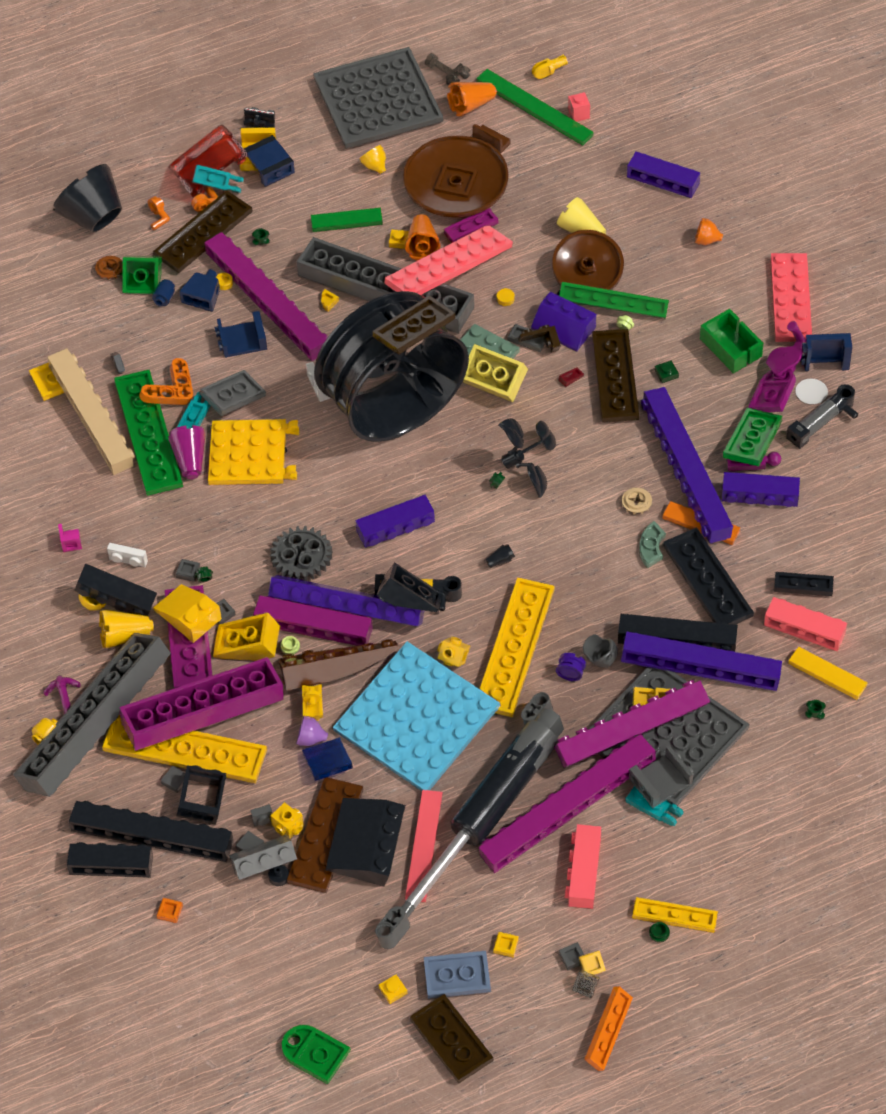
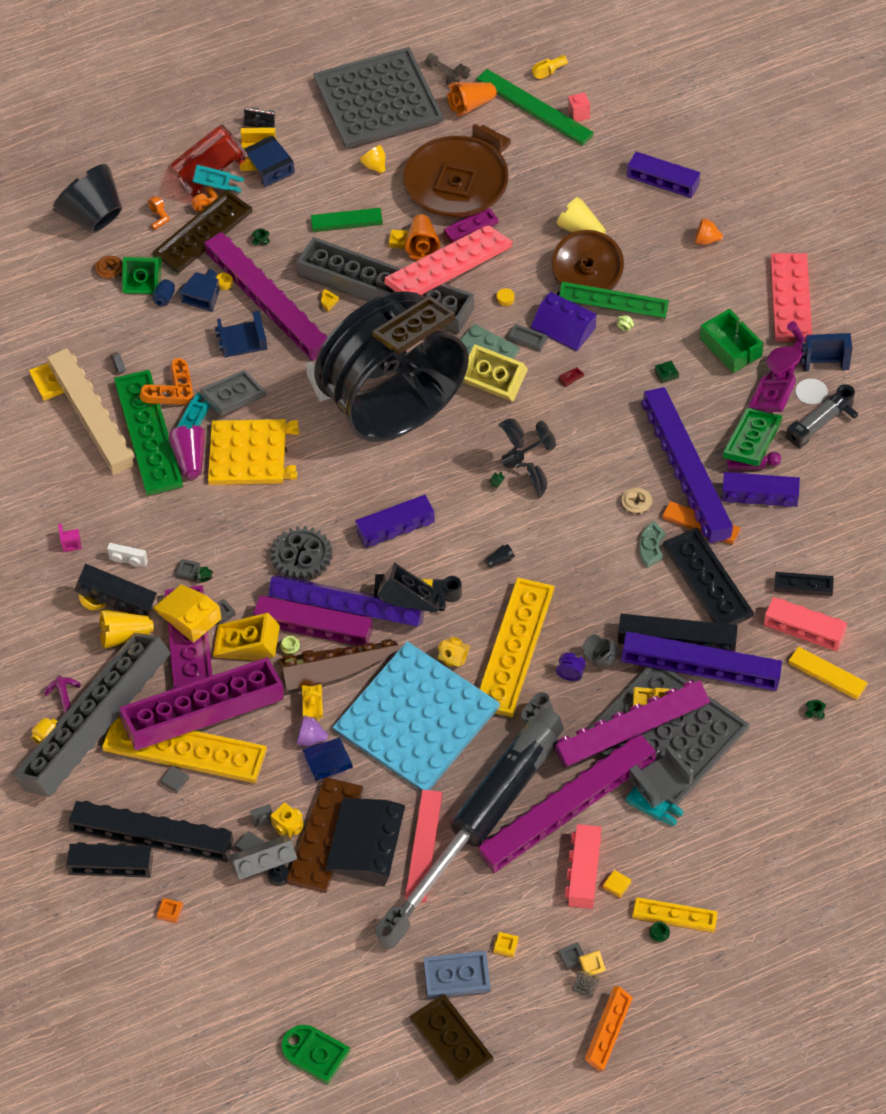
(197, 811): black window -> none
(393, 989): yellow plate -> none
(551, 340): dark brown bracket -> none
(615, 375): dark brown plate -> none
(617, 883): none -> yellow tile

